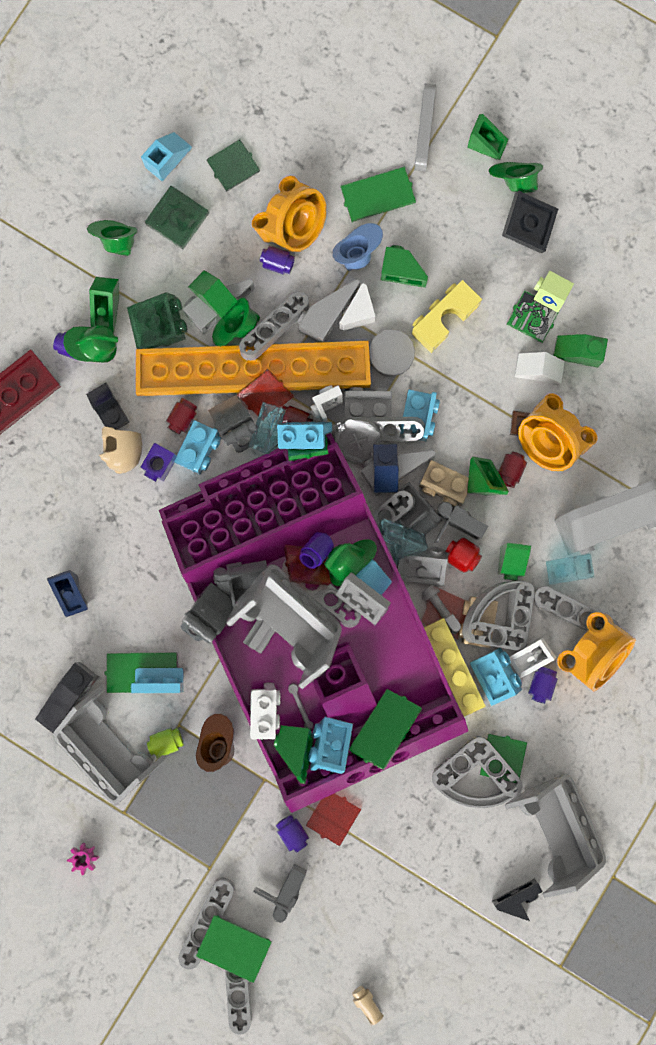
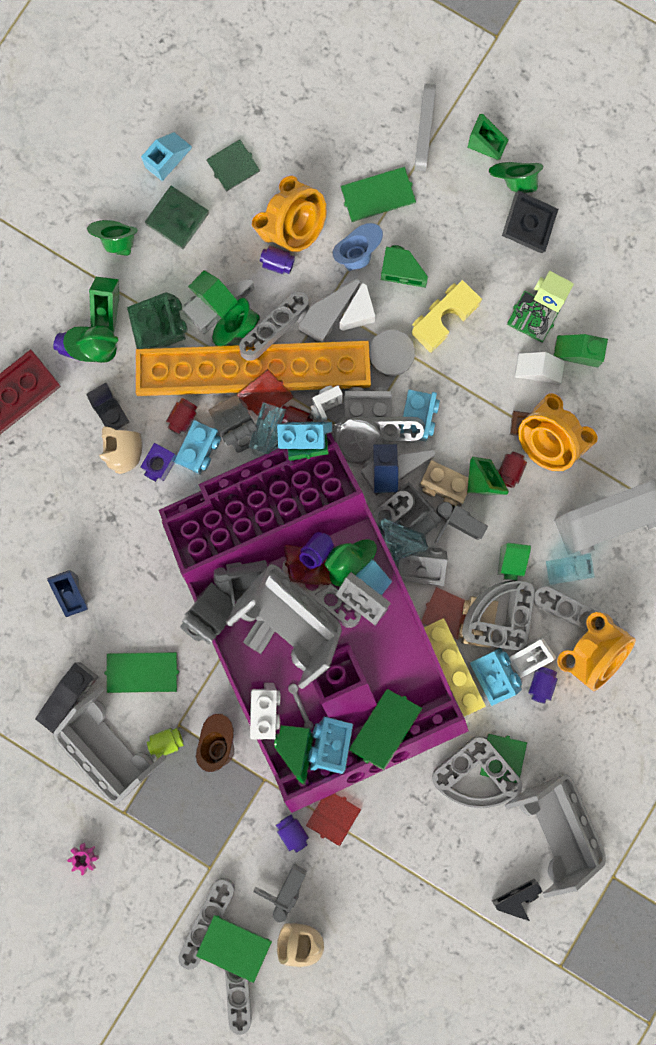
(158, 680): medium azure bracket -> none
(299, 945): none -> tan piece
(364, 1000): tan animal -> none
(431, 594): light grey hinge -> none
(463, 555): red head -> none

